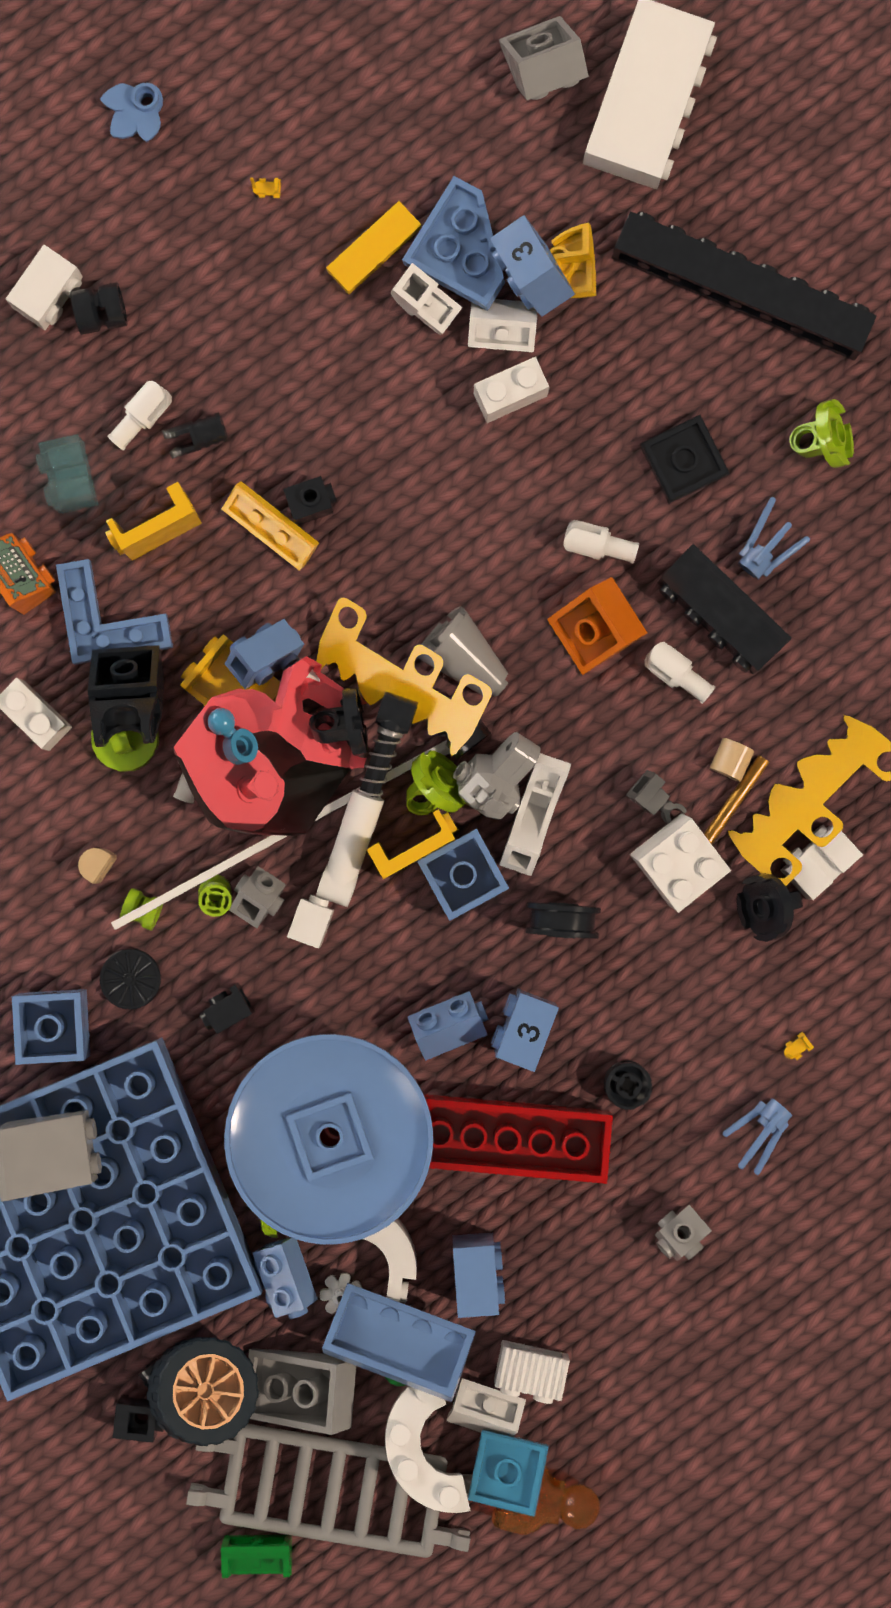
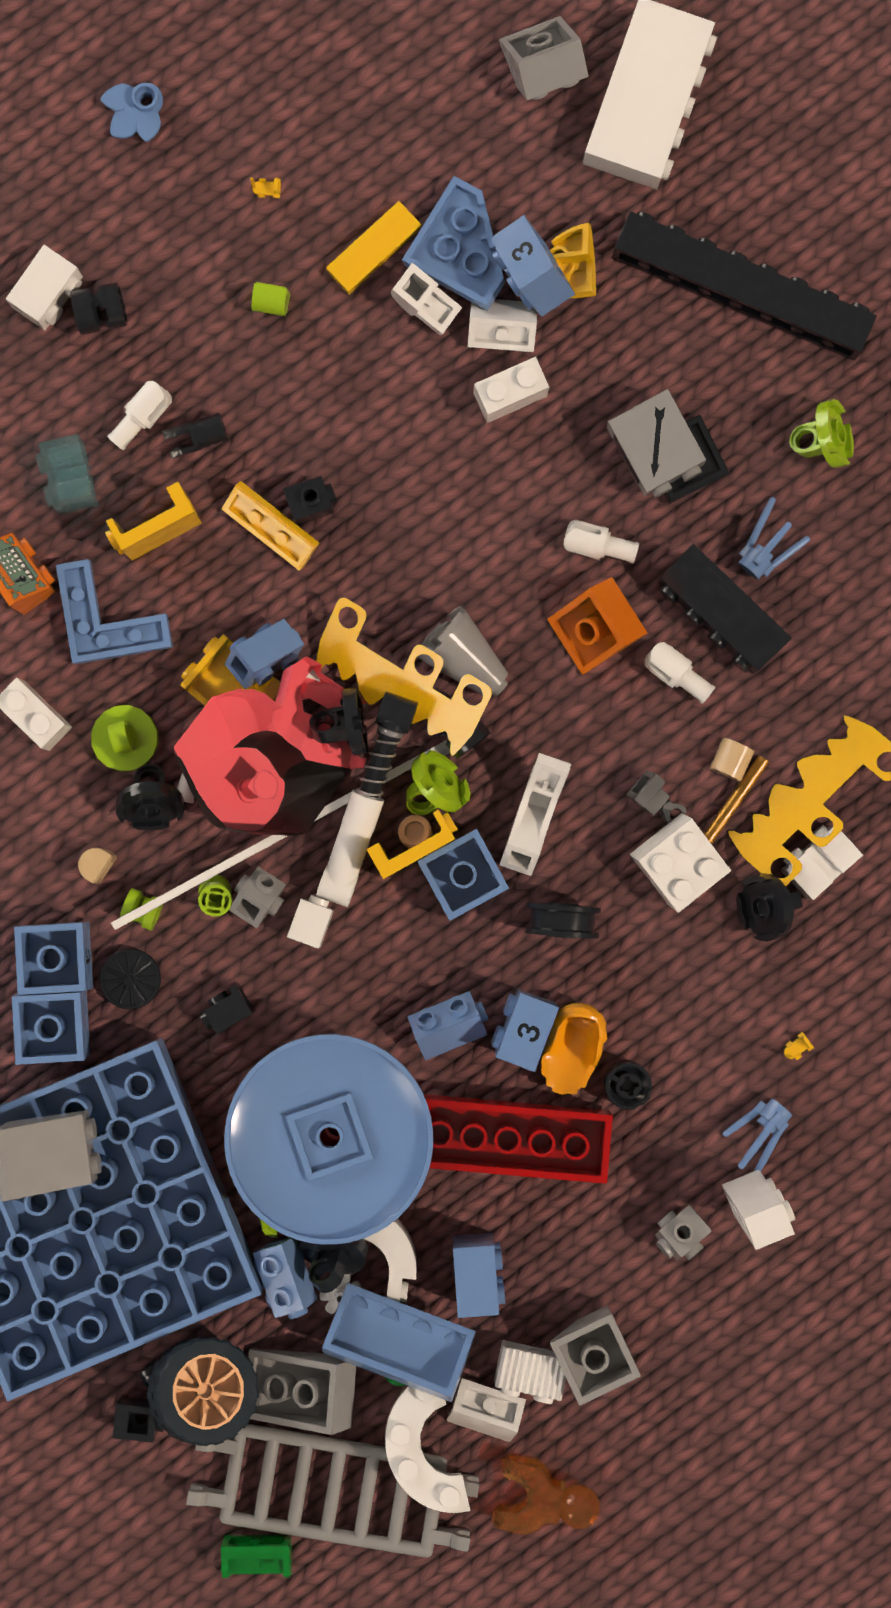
(53, 958): none -> medium blue brick
(126, 692): black brick -> none
(149, 803): none -> black tile
(222, 722): dark azure plate -> none
(270, 299): none -> lime brick
(333, 1258): none -> black tile
(414, 830): none -> light nougat tile
(493, 780): light grey piece -> none
(508, 1472): dark azure tile -> none
(573, 1048): none -> light orange hair
(594, 1356): none -> light grey slope
(656, 444): none -> light grey brick
(759, 1209): none -> white brick

